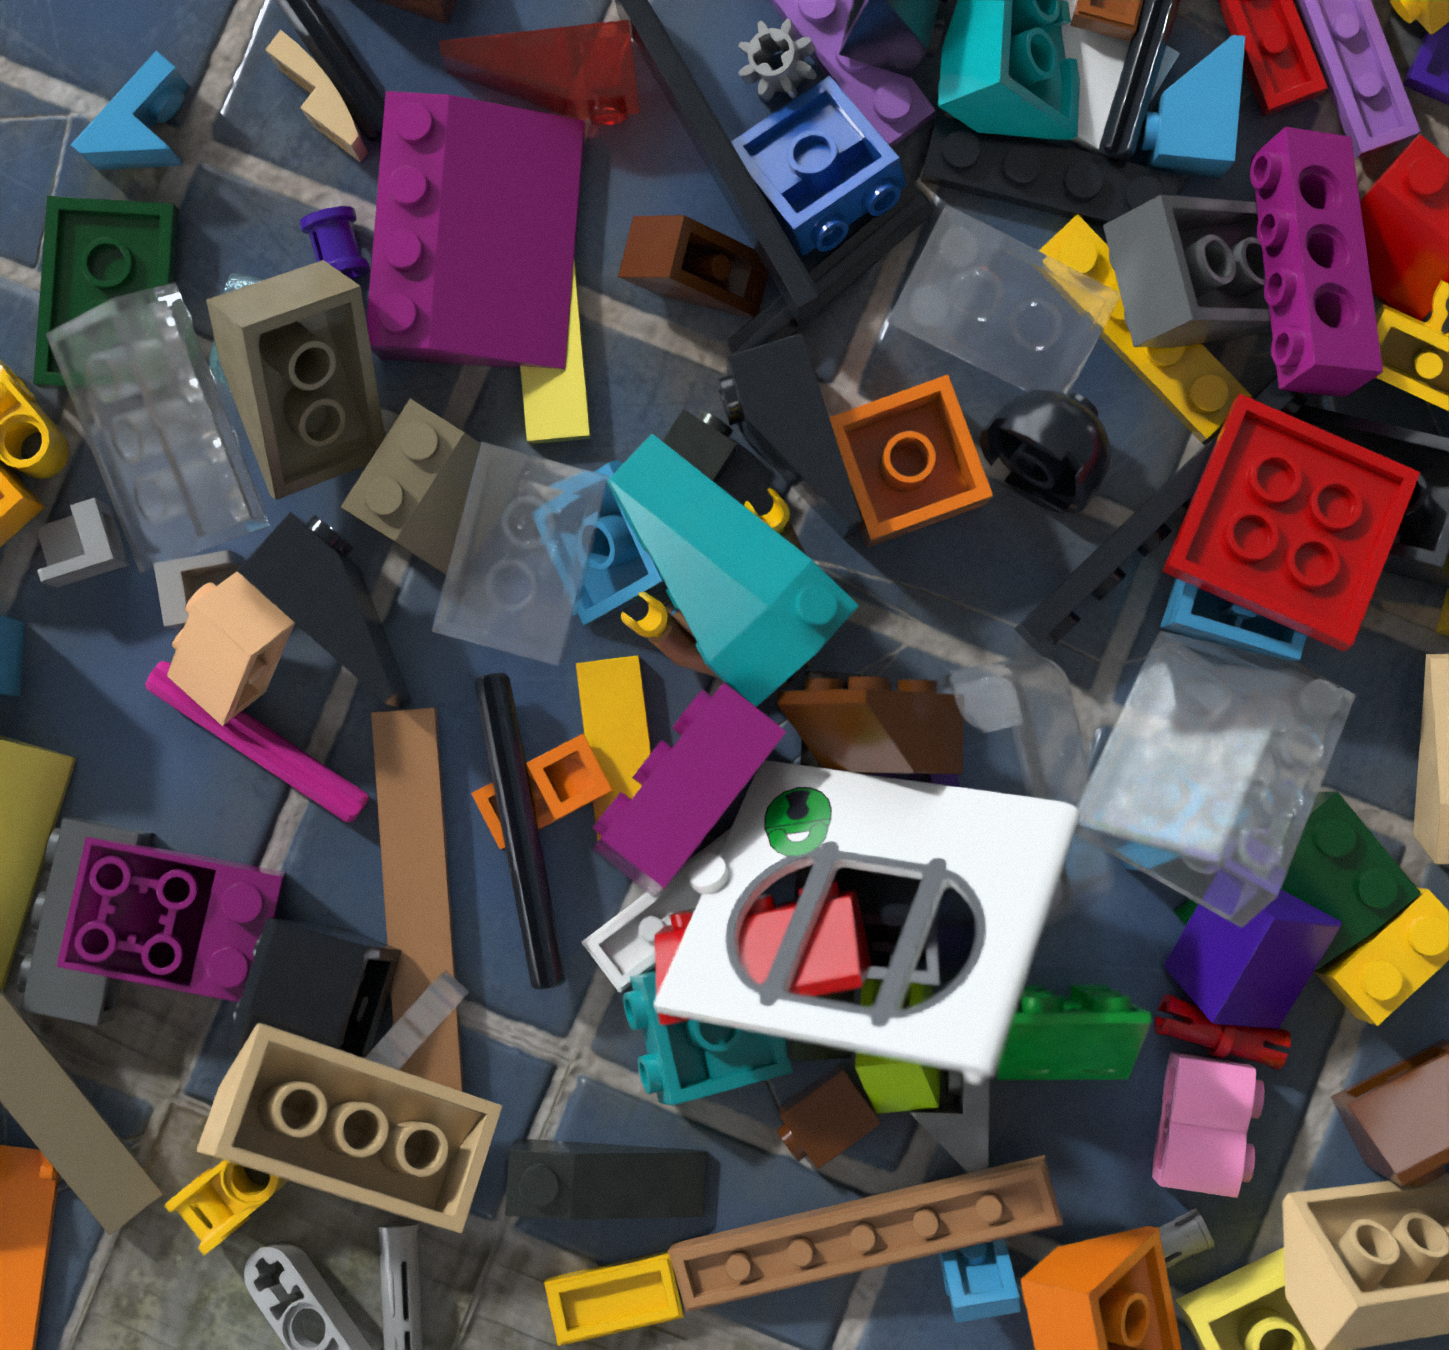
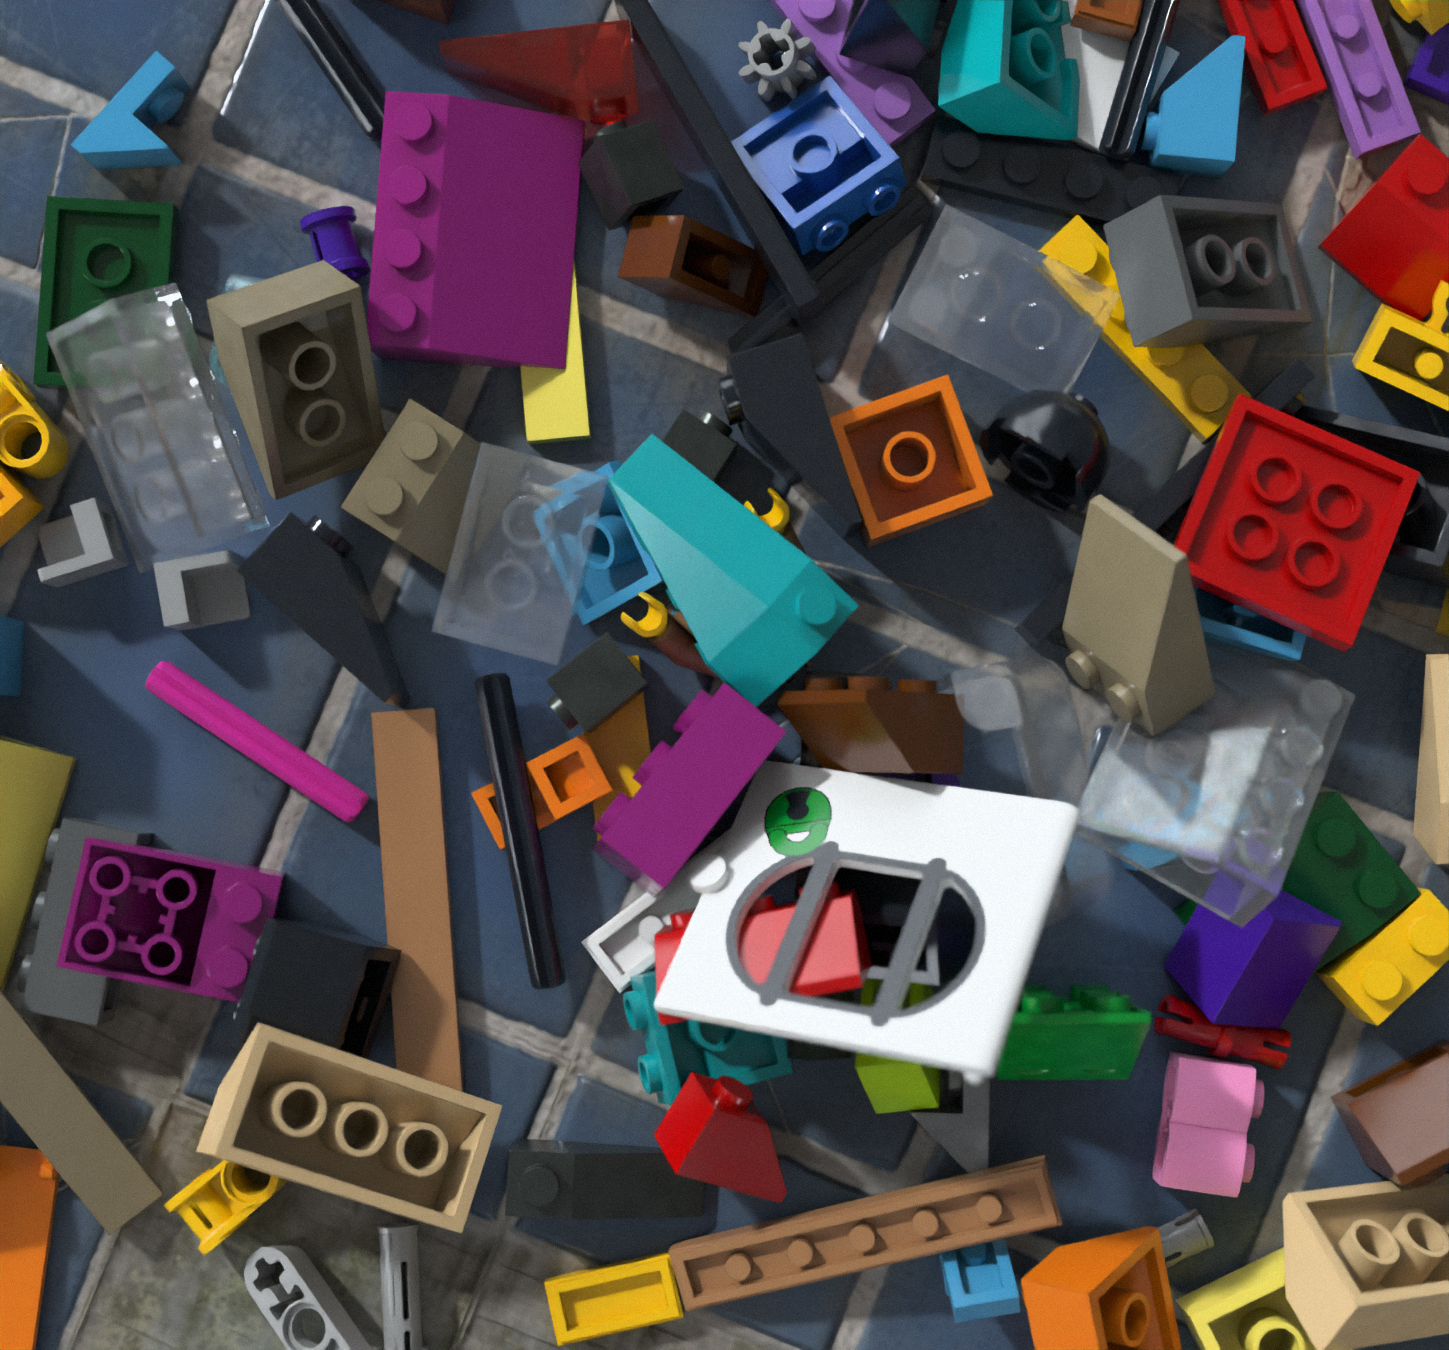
(228, 646): light nougat brick -> none
(324, 106): tan slope -> none
(419, 1022): clear beam -> none
(594, 685): none -> pearl dark grey brick
(630, 172): none -> pearl dark grey brick
(721, 1138): none -> red slope
(826, 1118): reddish brown brick -> none
(1135, 621): none -> dark tan slope
(1315, 263): magenta brick -> none

